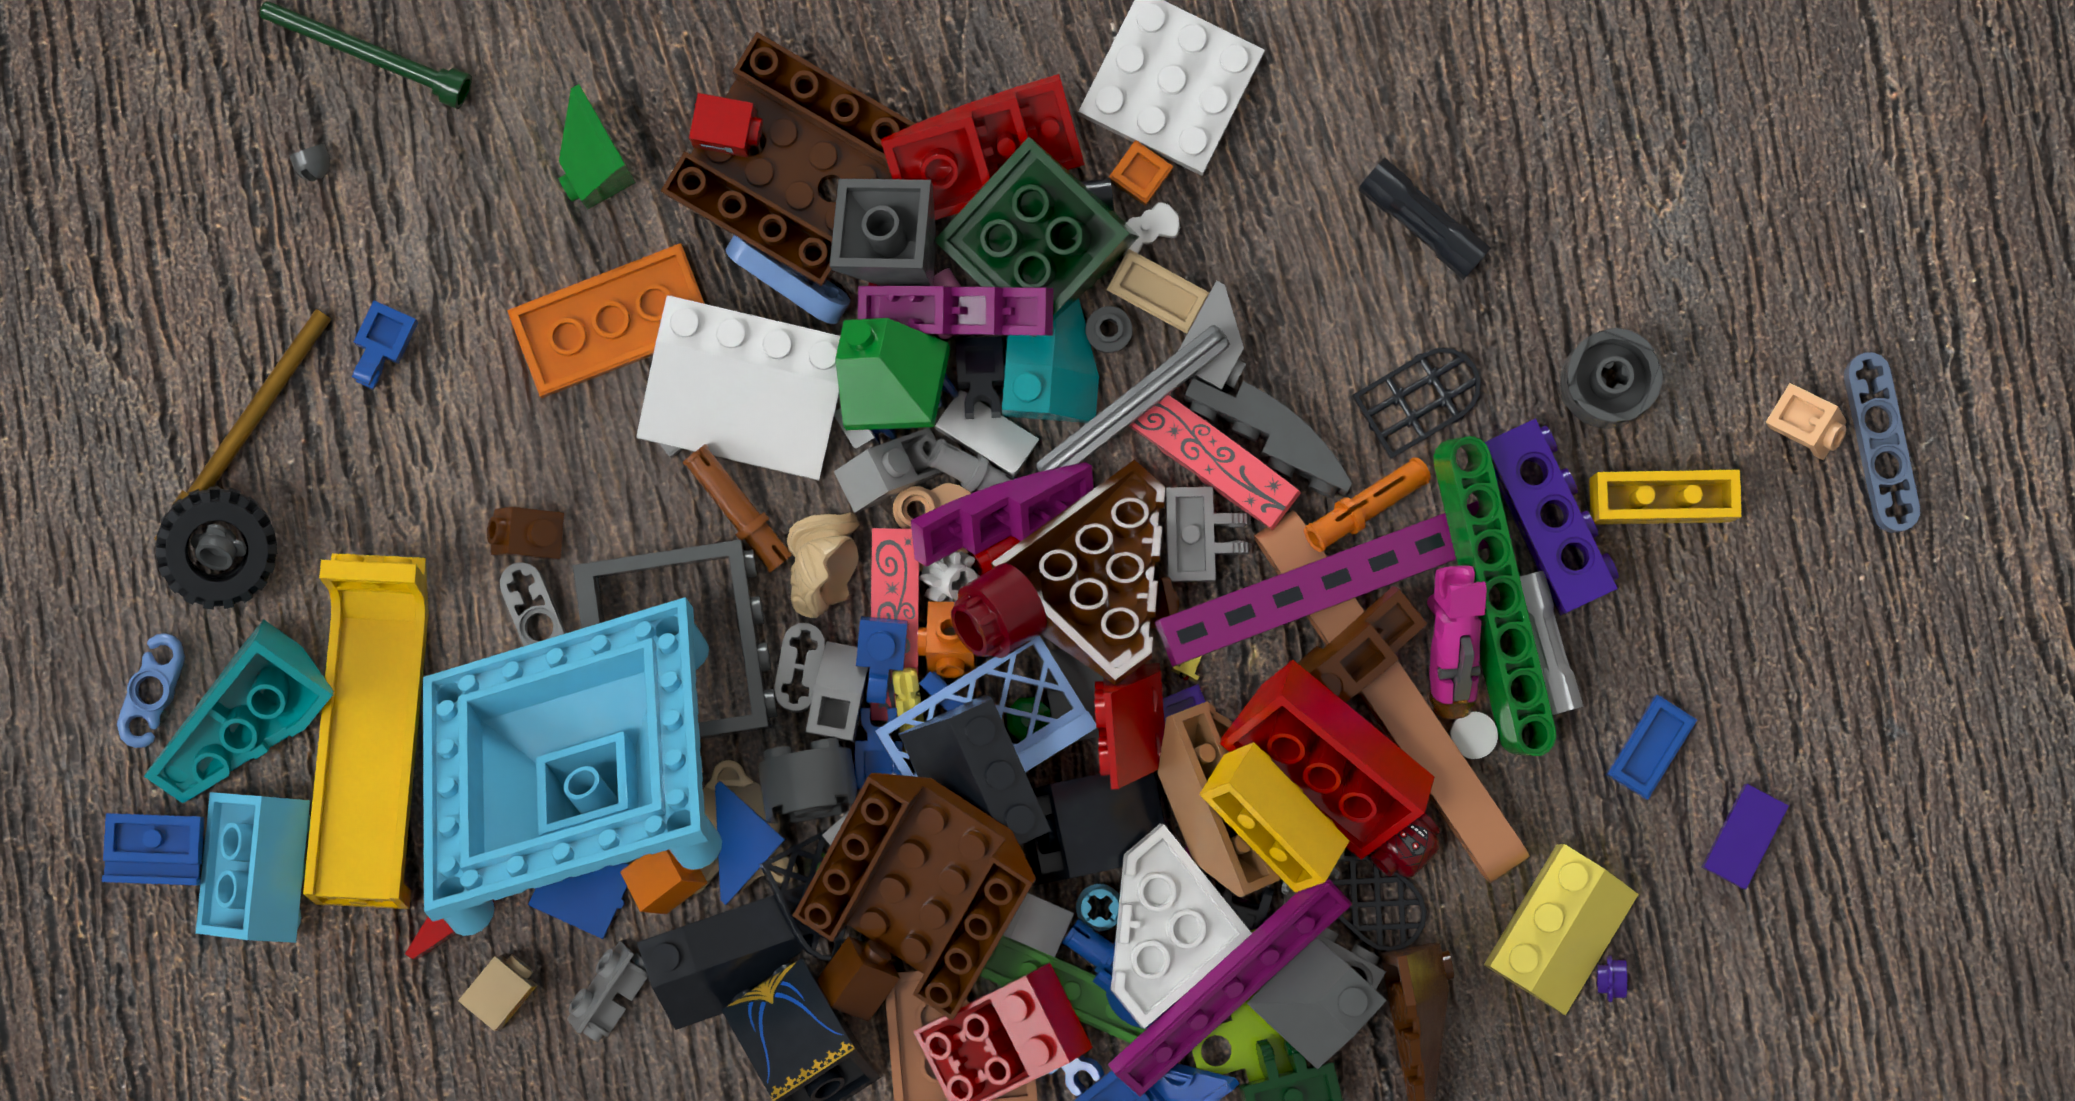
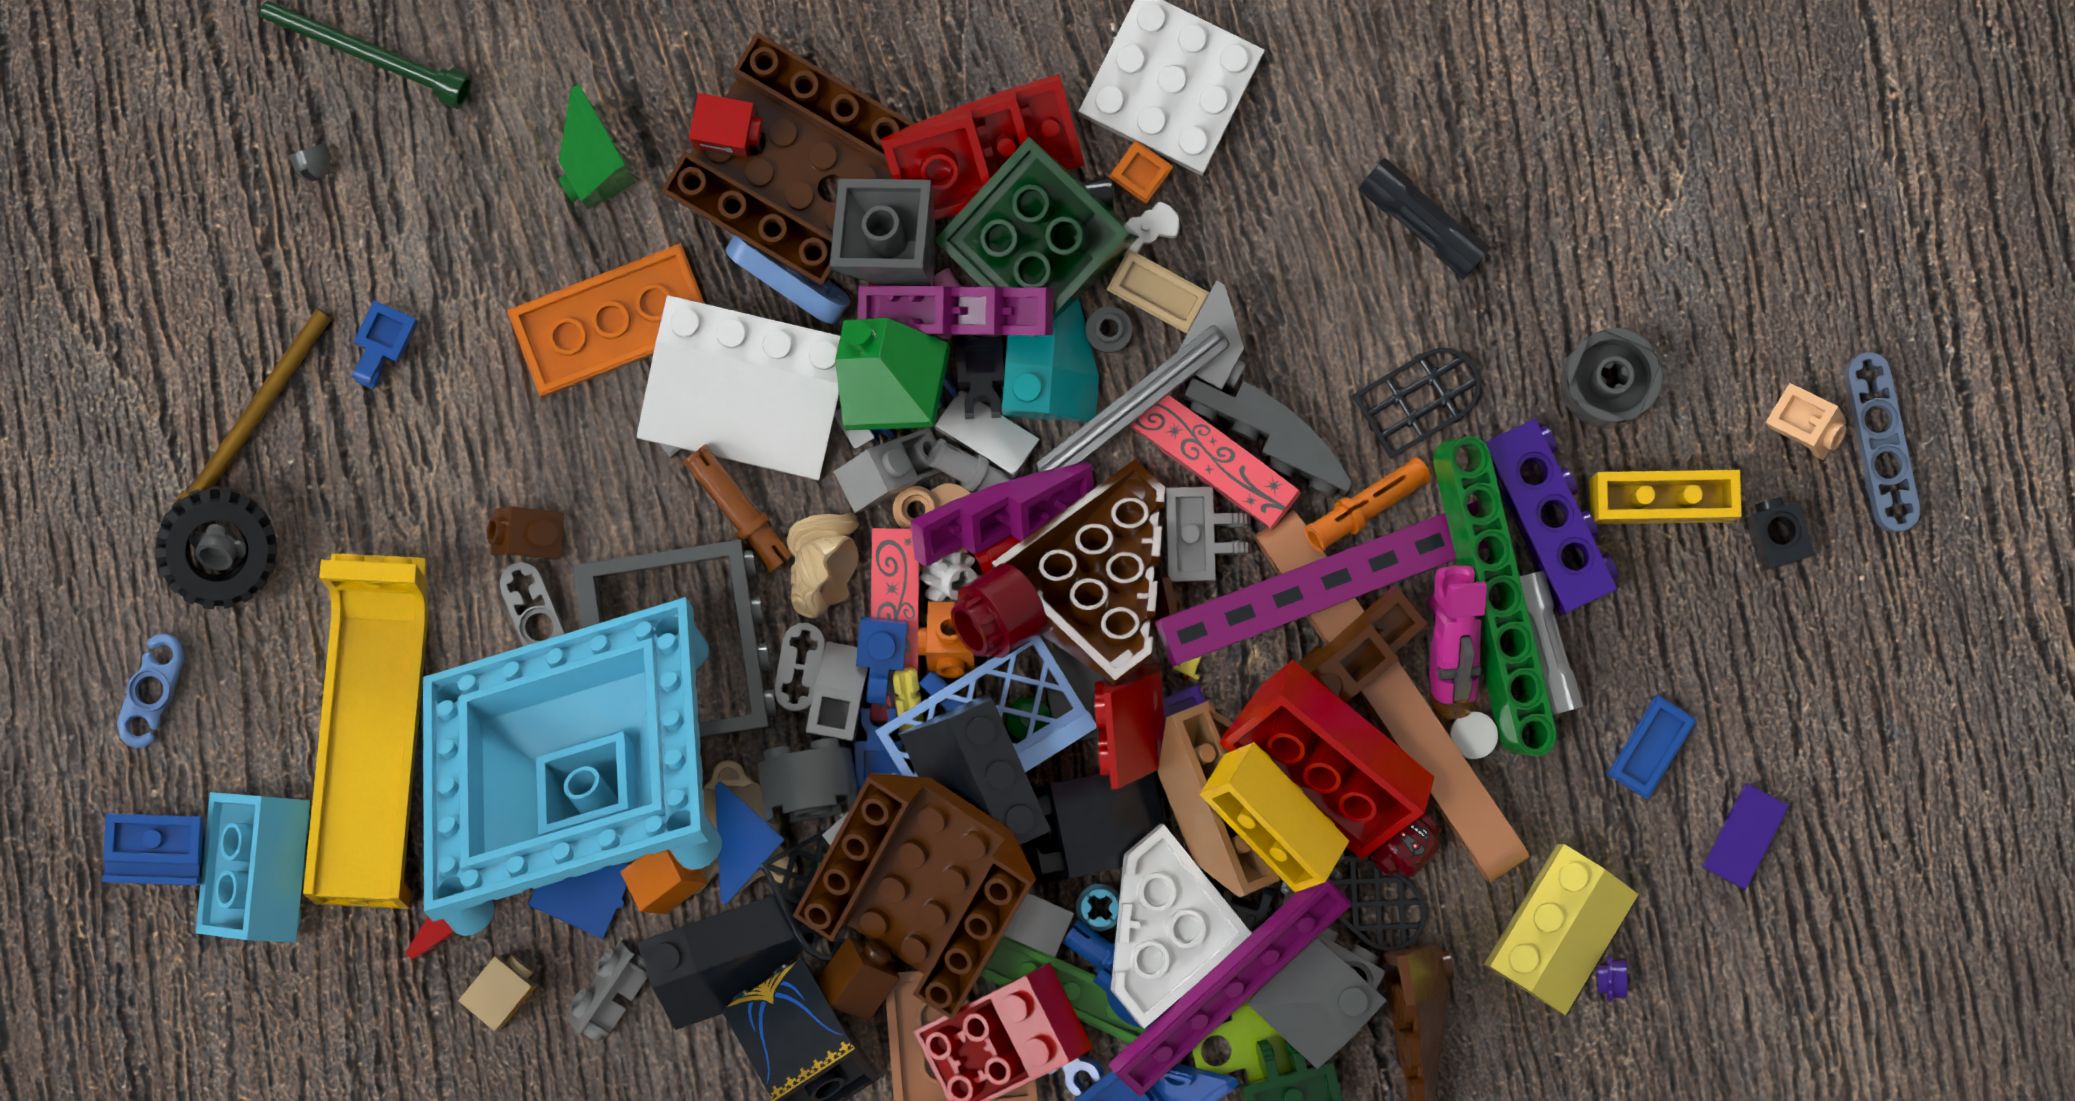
(253, 704): teal wedge -> none
(1773, 555): none -> black brick

